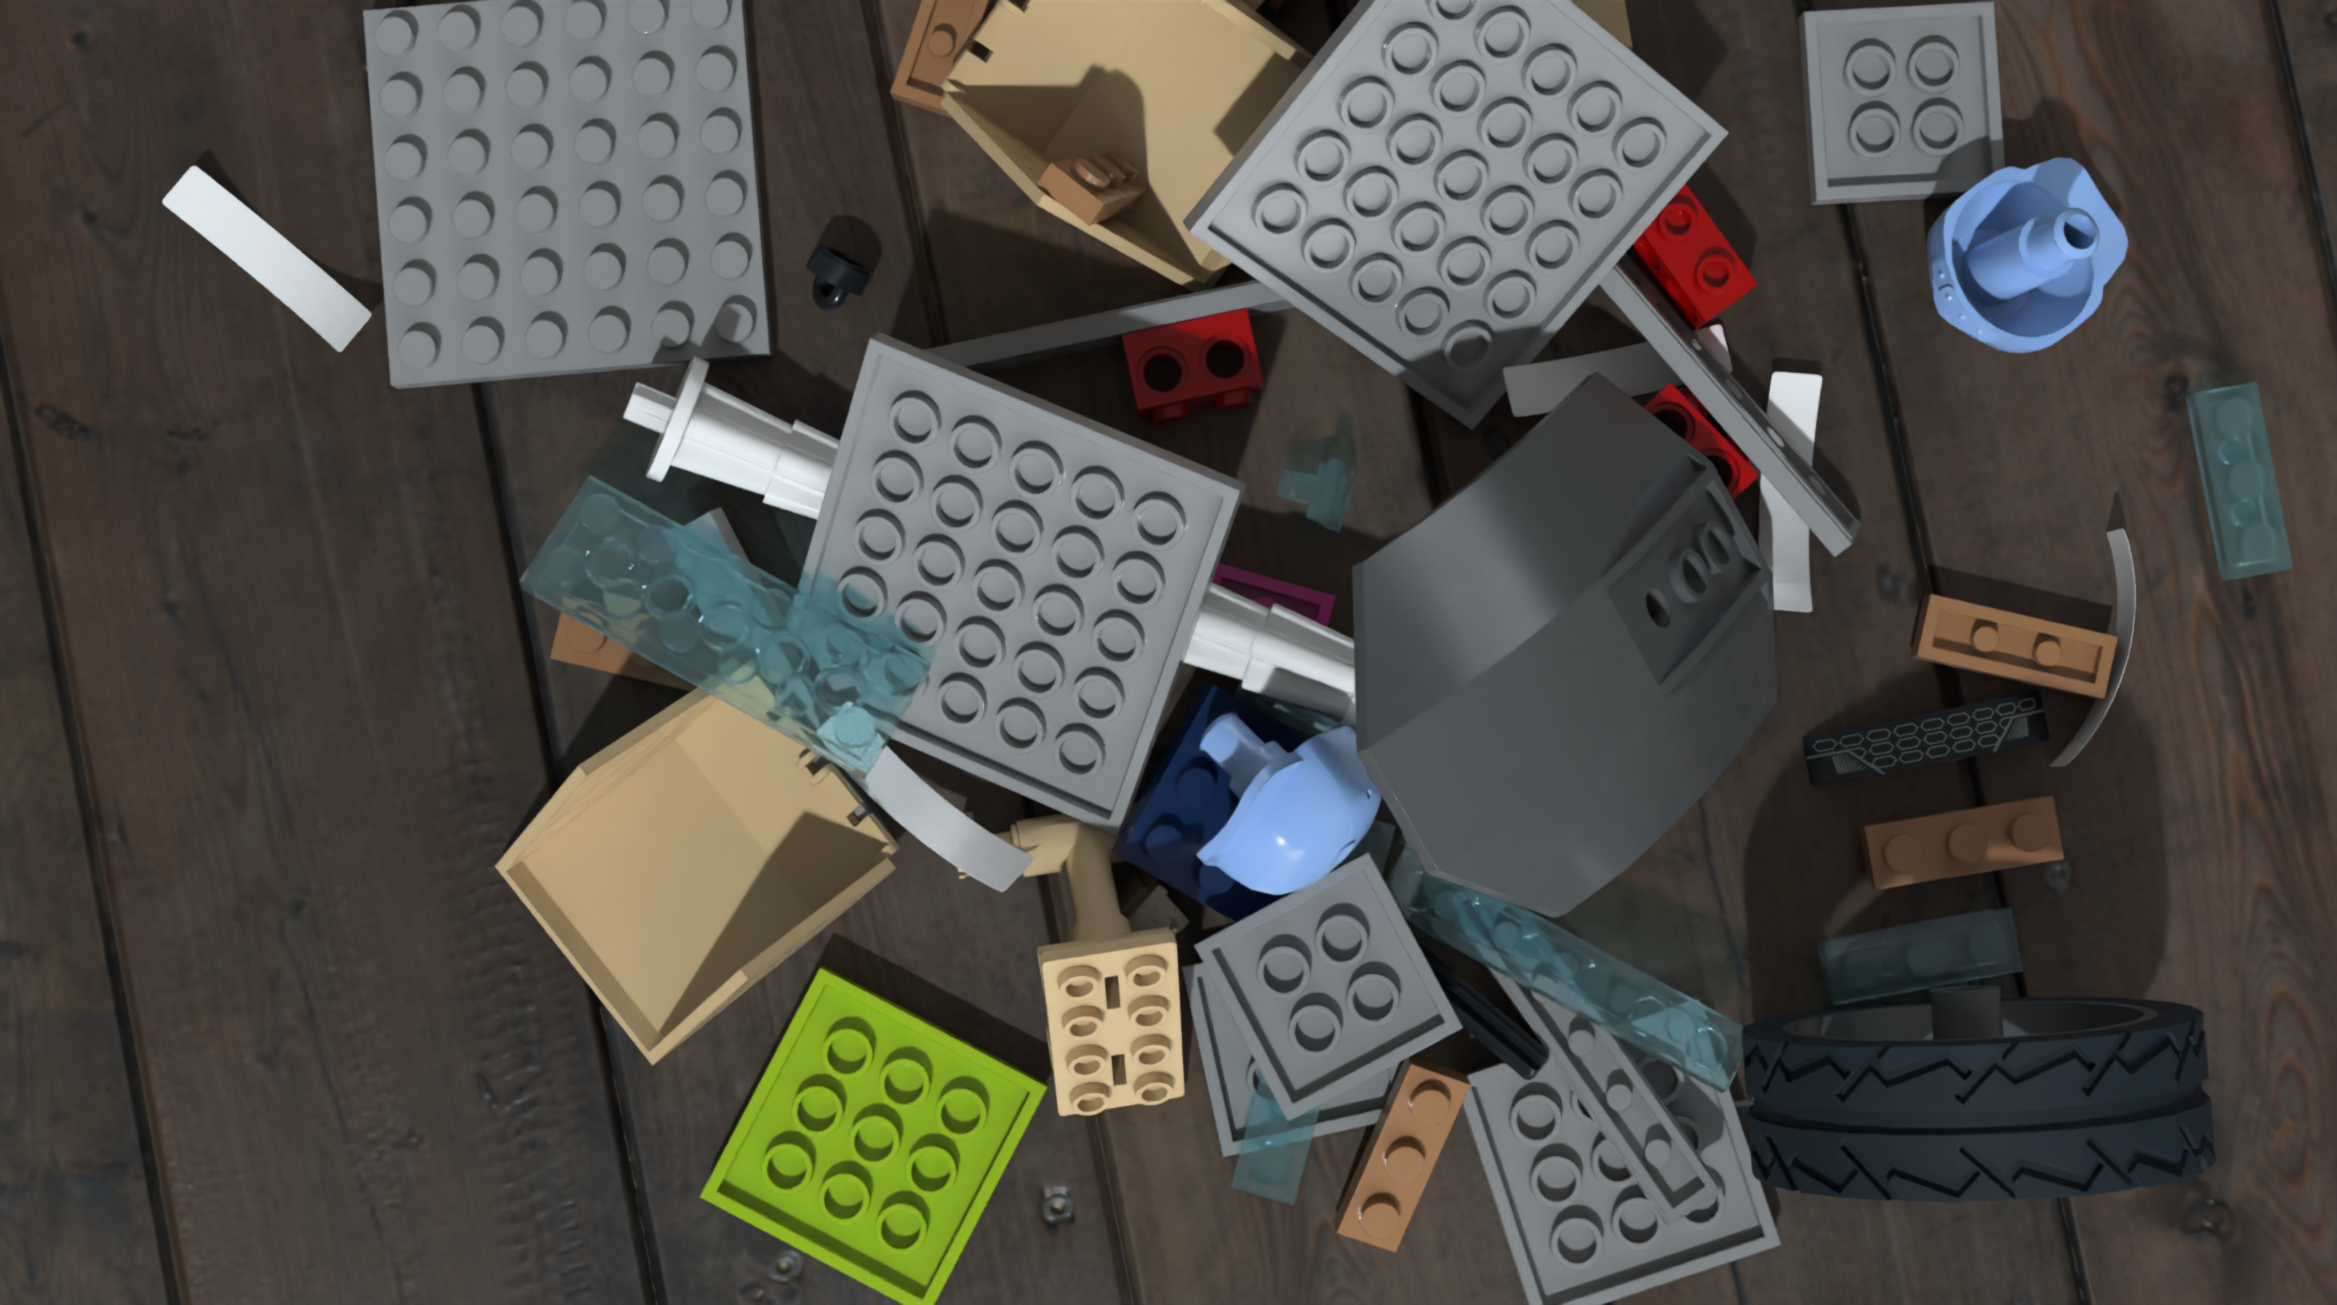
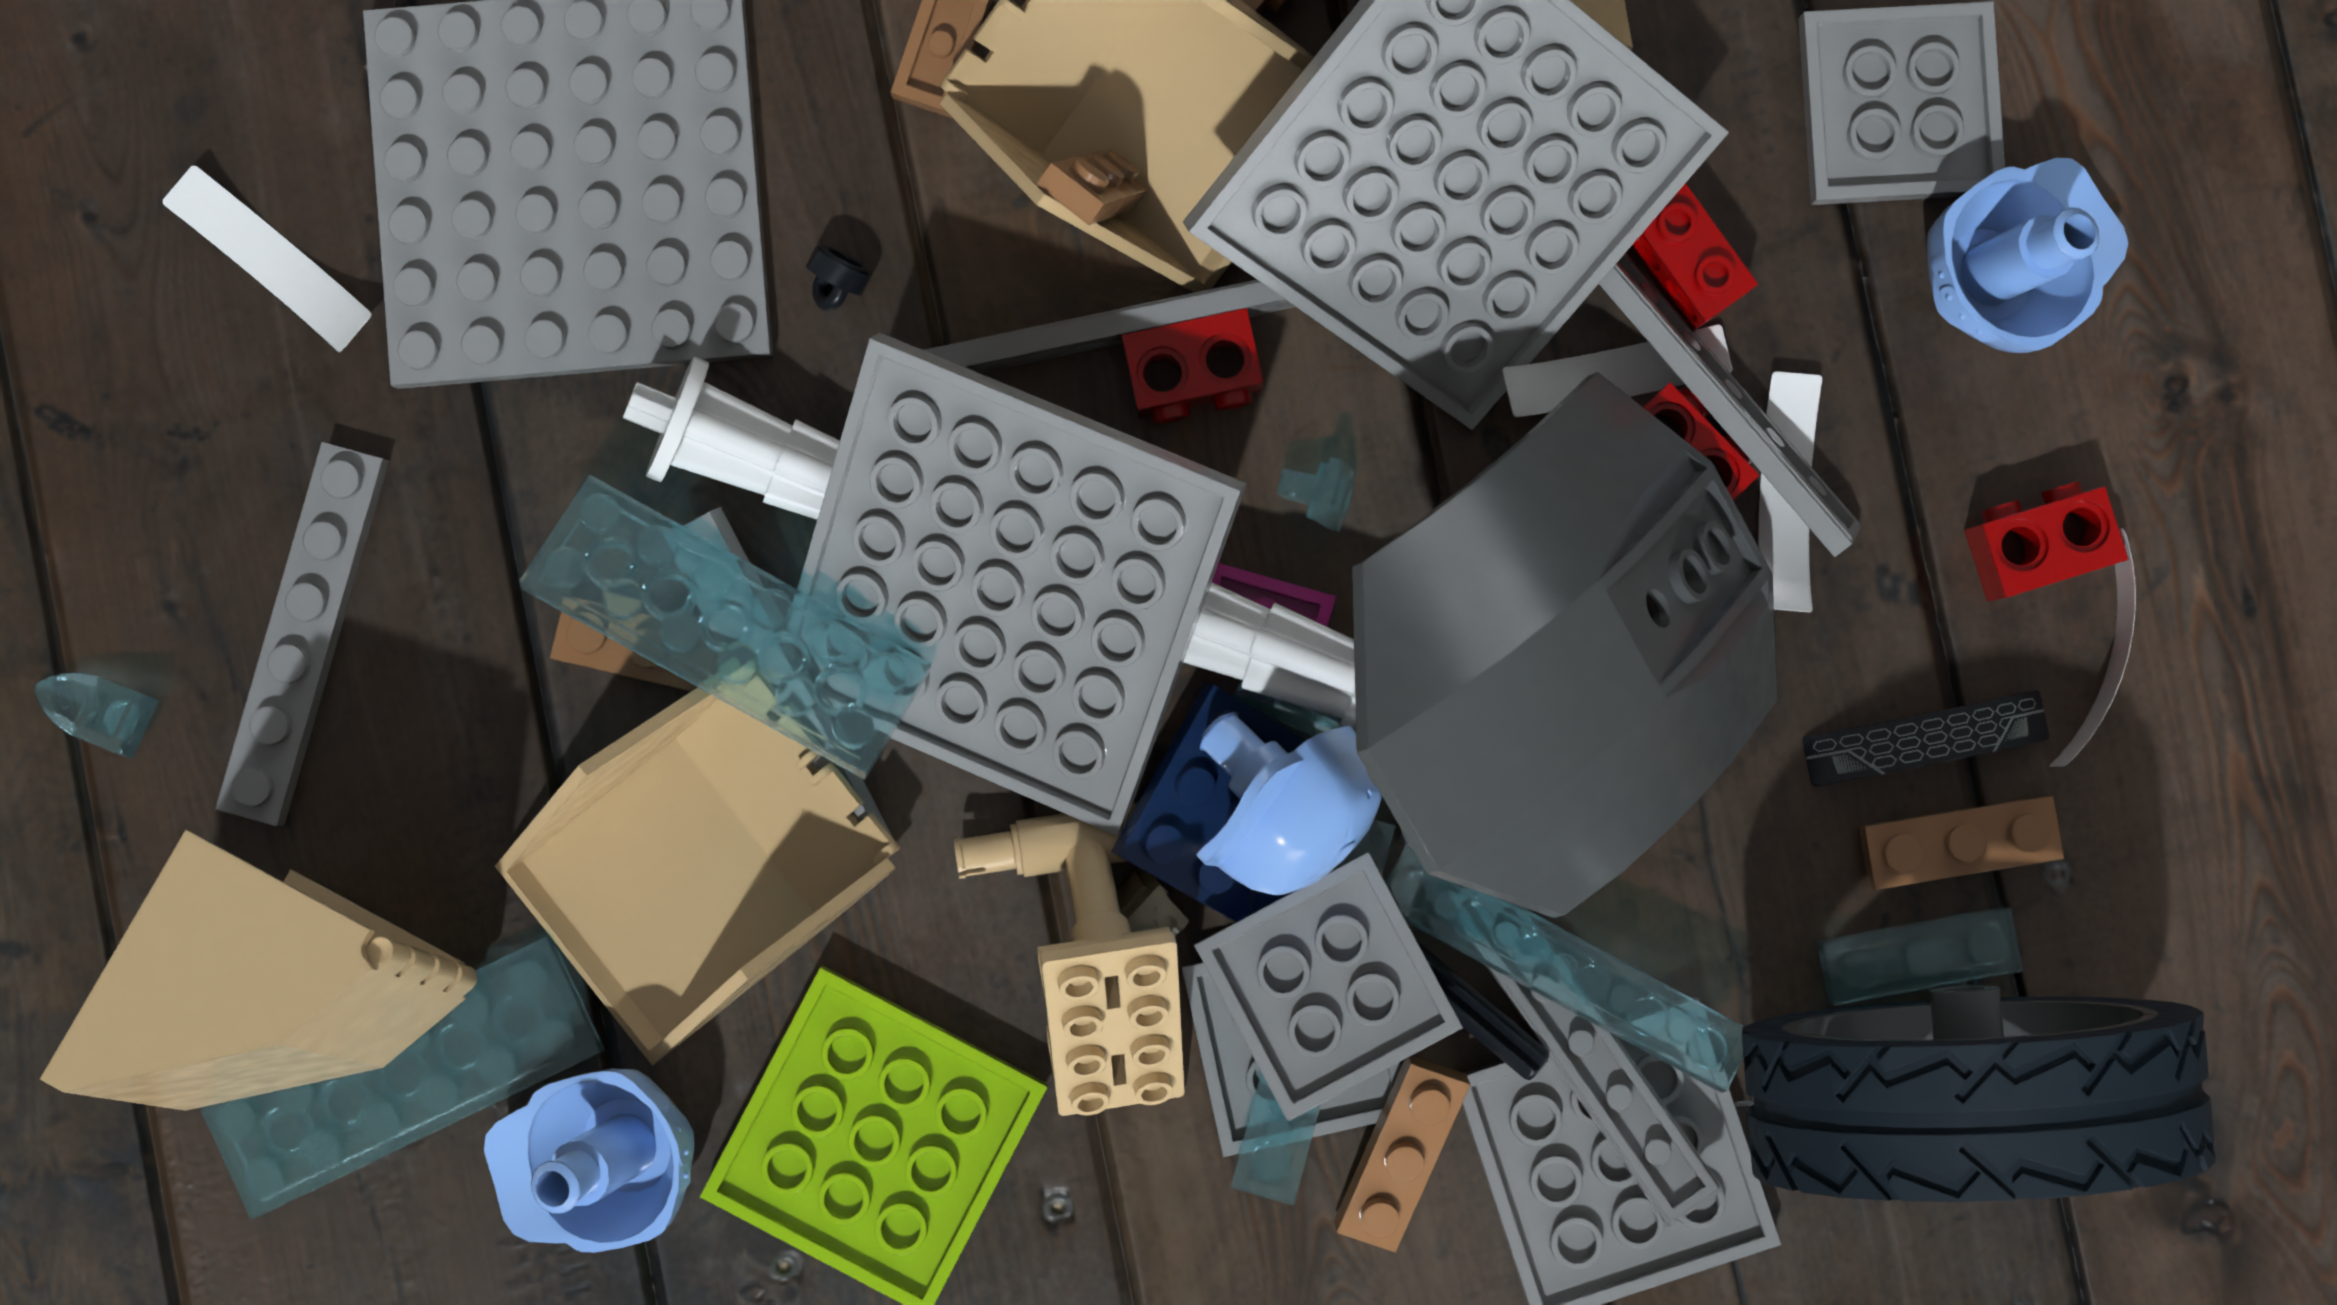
(97, 710): none -> clear light blue plate
(249, 989): none -> tan windscreen
(302, 635): none -> light grey plate
(504, 1037): none -> clear light blue plate
(592, 1162): none -> light blue piece
(941, 824): white sticker -> none
(2014, 646): medium nougat plate -> none
(2047, 551): none -> red brick
(2239, 481): clear light blue plate -> none

